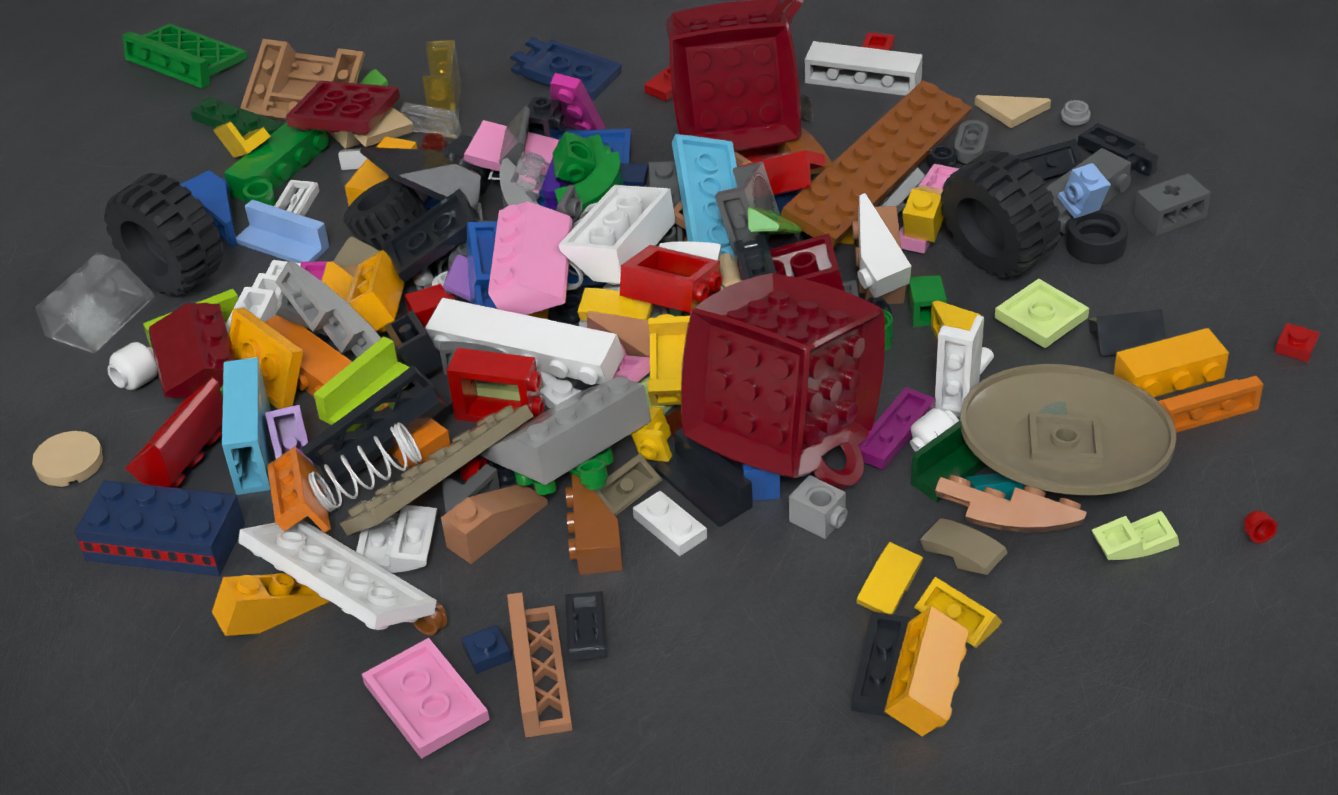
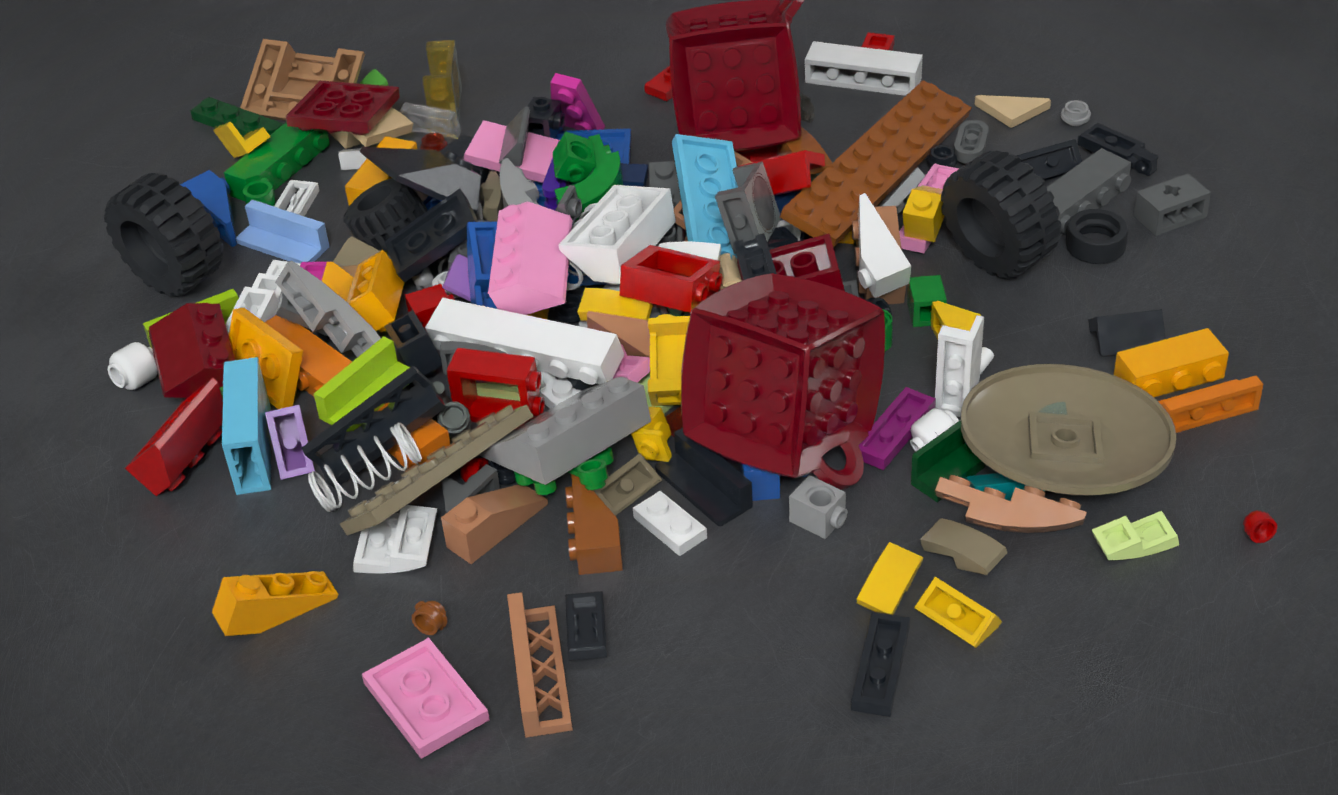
(67, 458): tan tile -> none
(93, 303): clear slope -> none
(160, 527): dark blue brick -> none
(181, 53): green fence -> none
(292, 492): orange panel -> none
(338, 574): white plate -> none
(455, 415): none -> pearl dark grey piece
(486, 649): dark blue plate -> none
(491, 194): none -> dark tan slope
(530, 172): clear plate -> none
(555, 57): dark blue tile -> none
(770, 222): bright green slope -> none
(927, 671): light orange brick -> none
(1041, 313): yellowish green plate -> none
(1084, 191): light blue brick -> none
(1297, 342): red plate -> none

